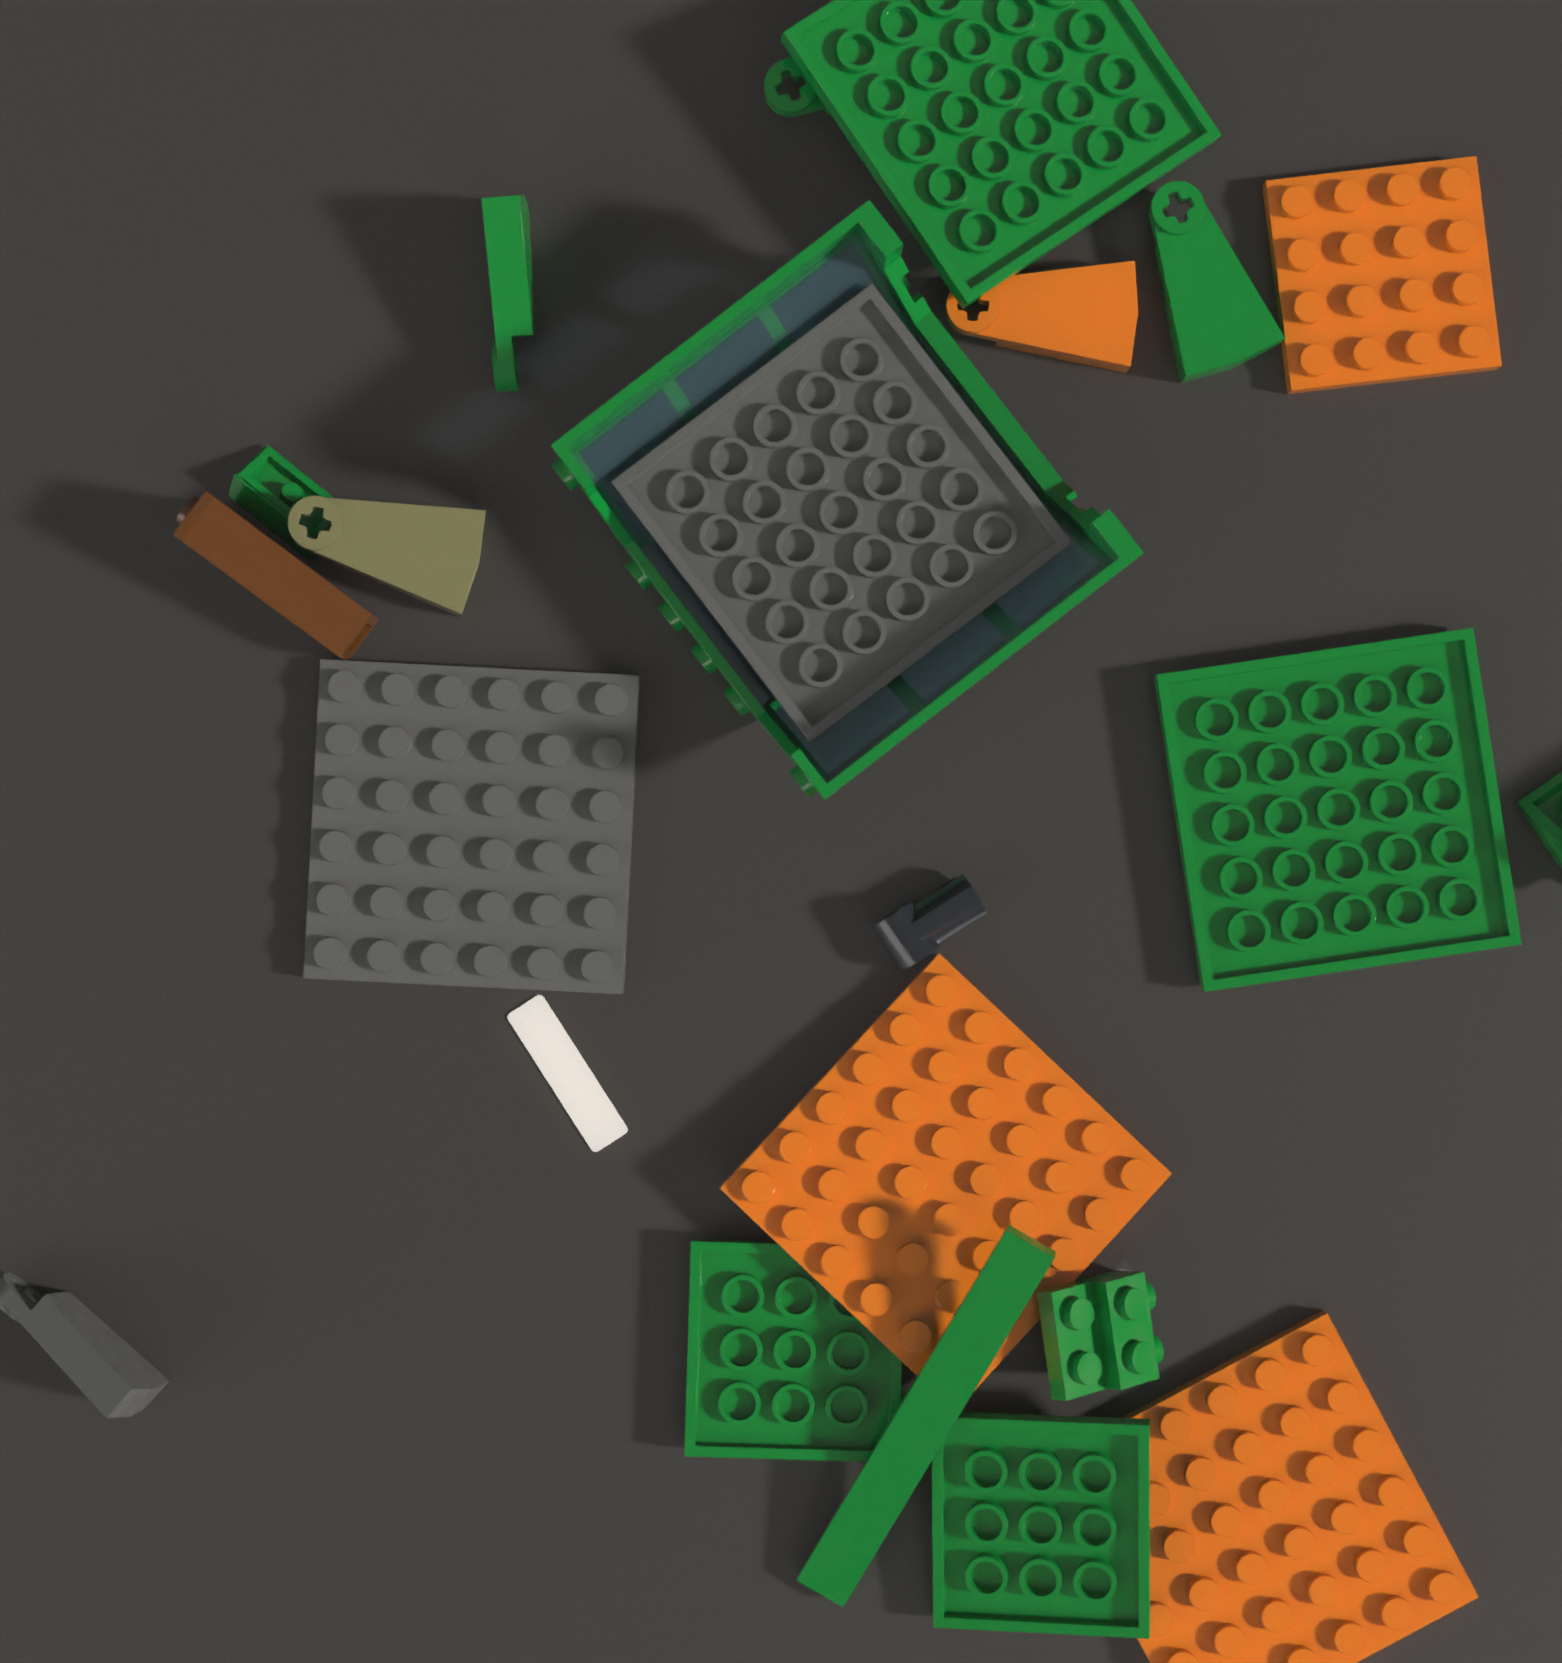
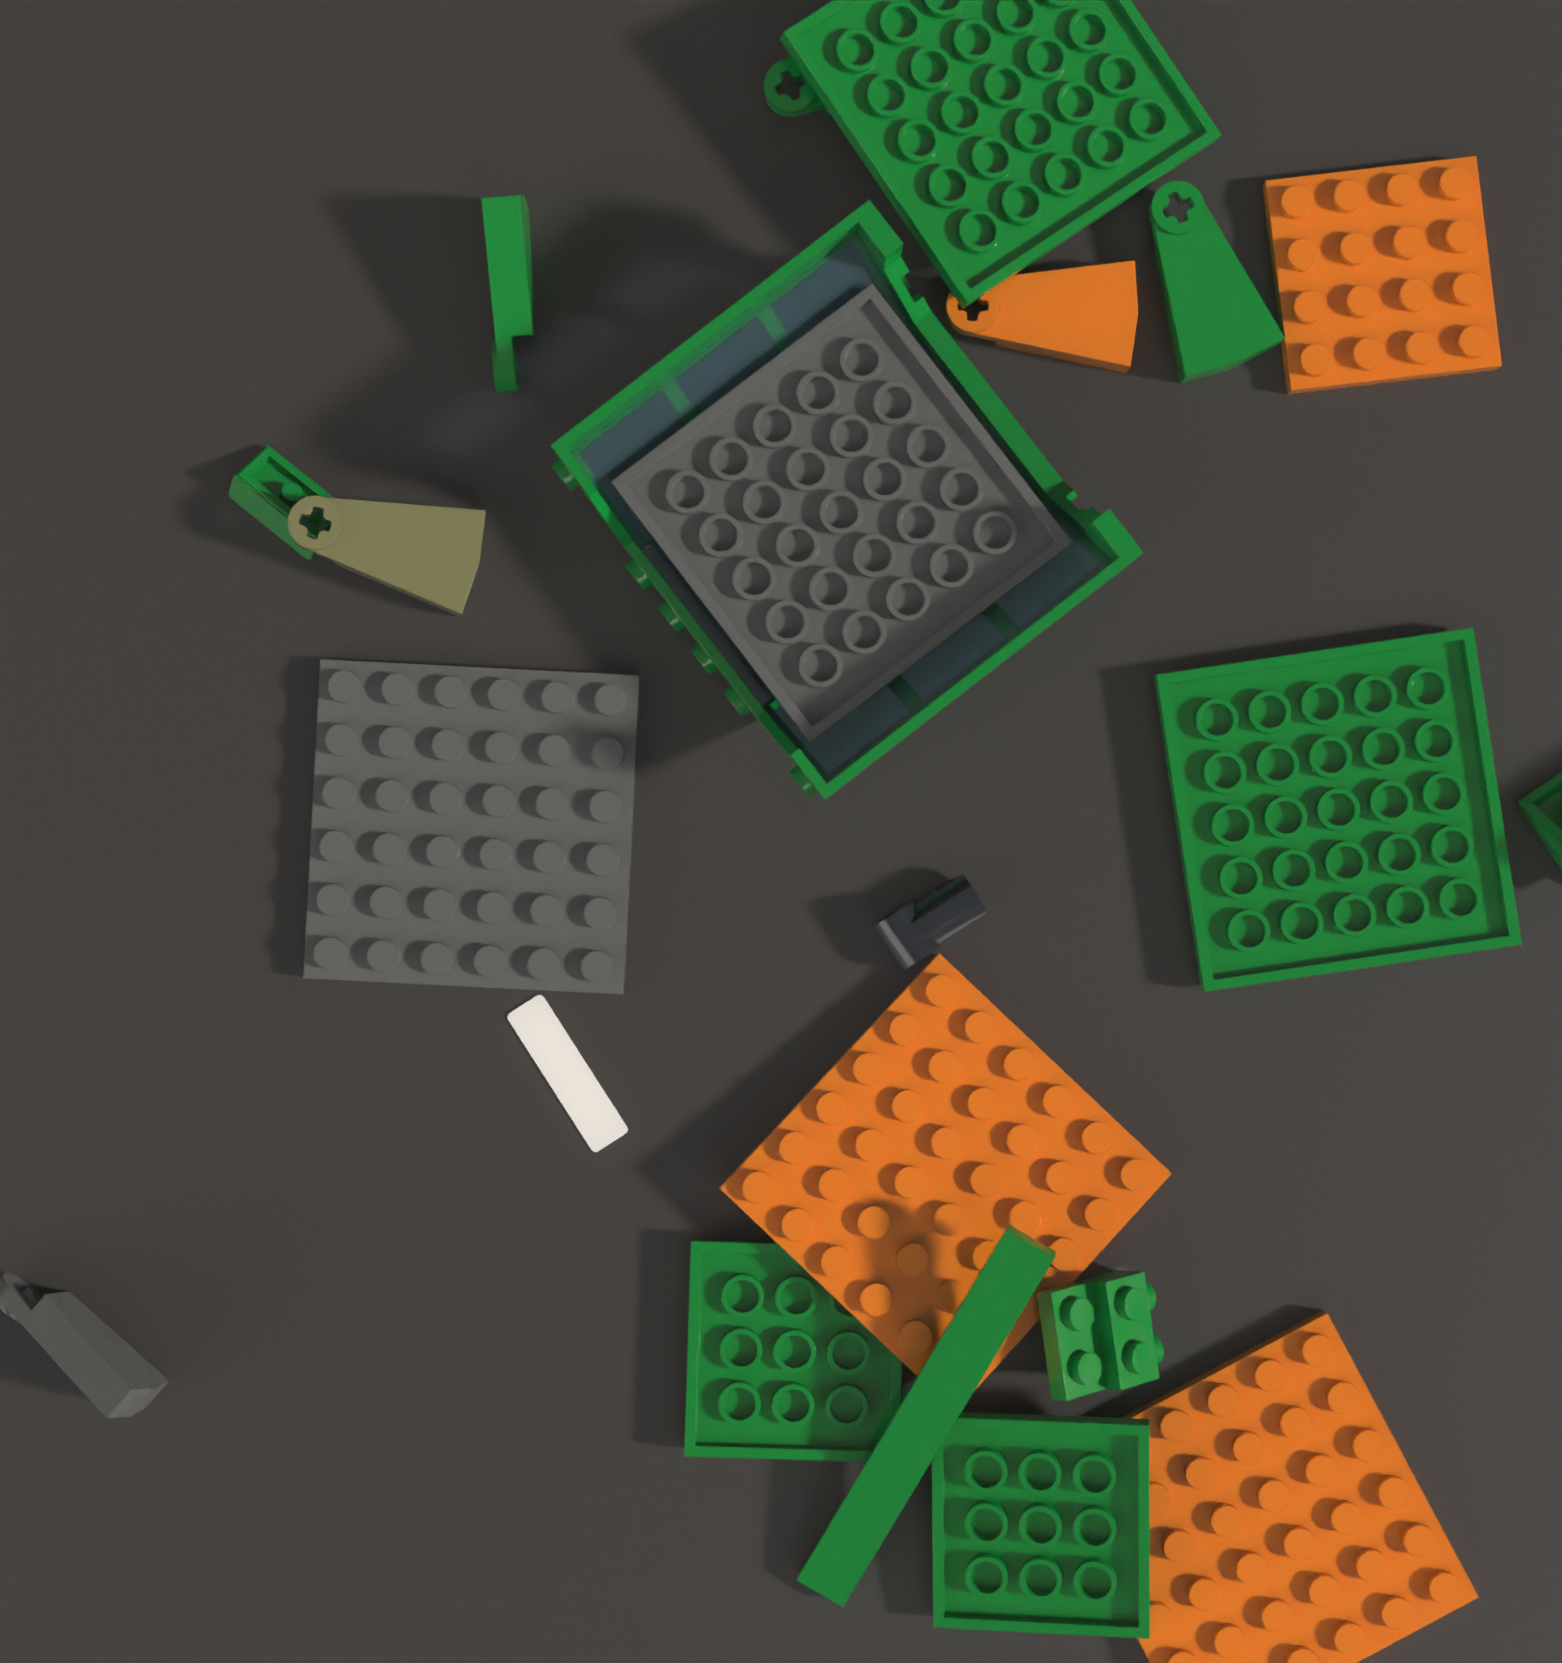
(274, 575): reddish brown slope -> none

